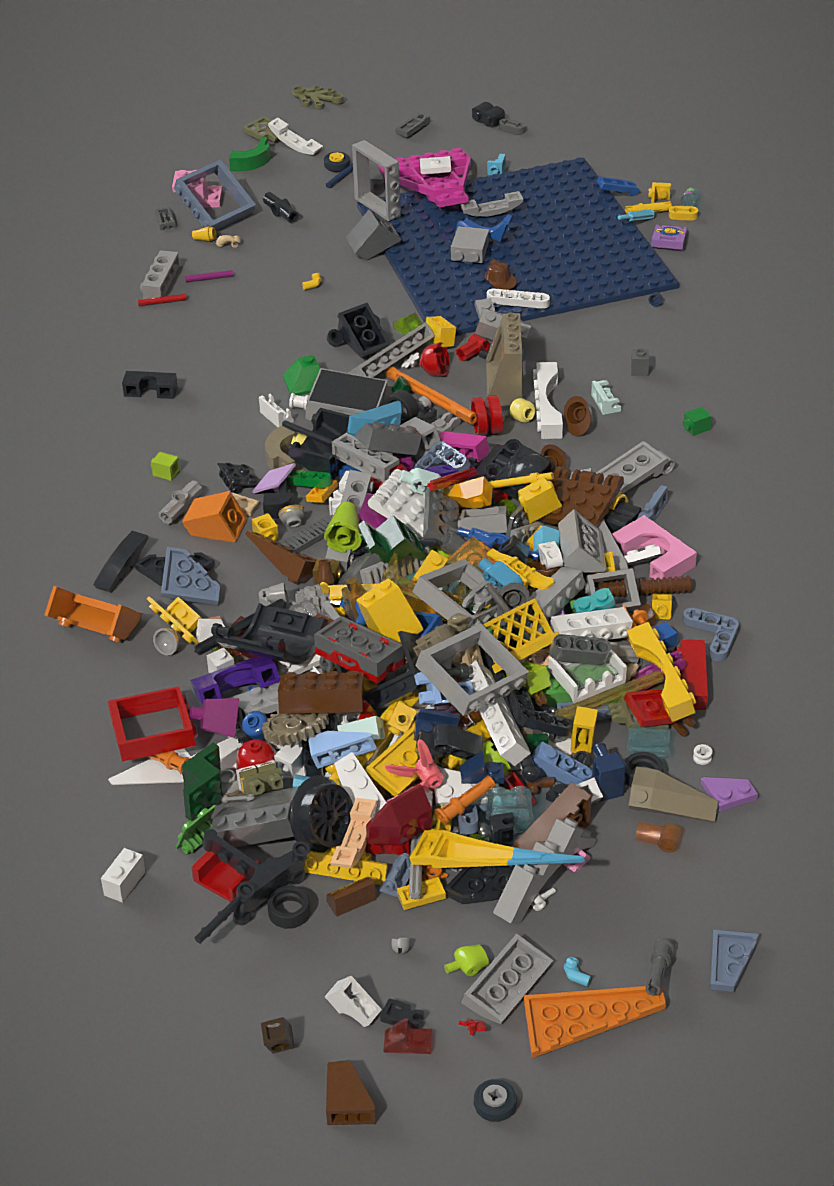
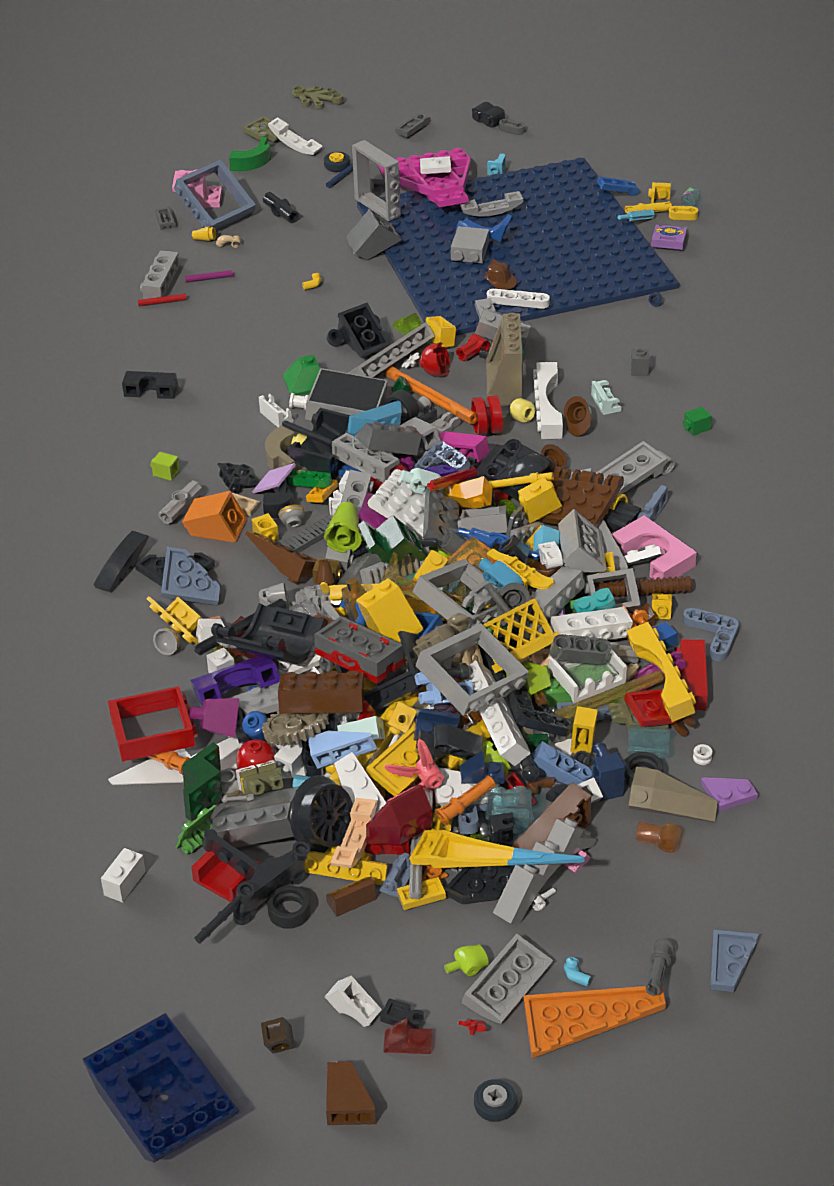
(91, 614): orange windscreen -> none
(153, 1064): none -> clear blue slope
(403, 943): light grey hinge -> none

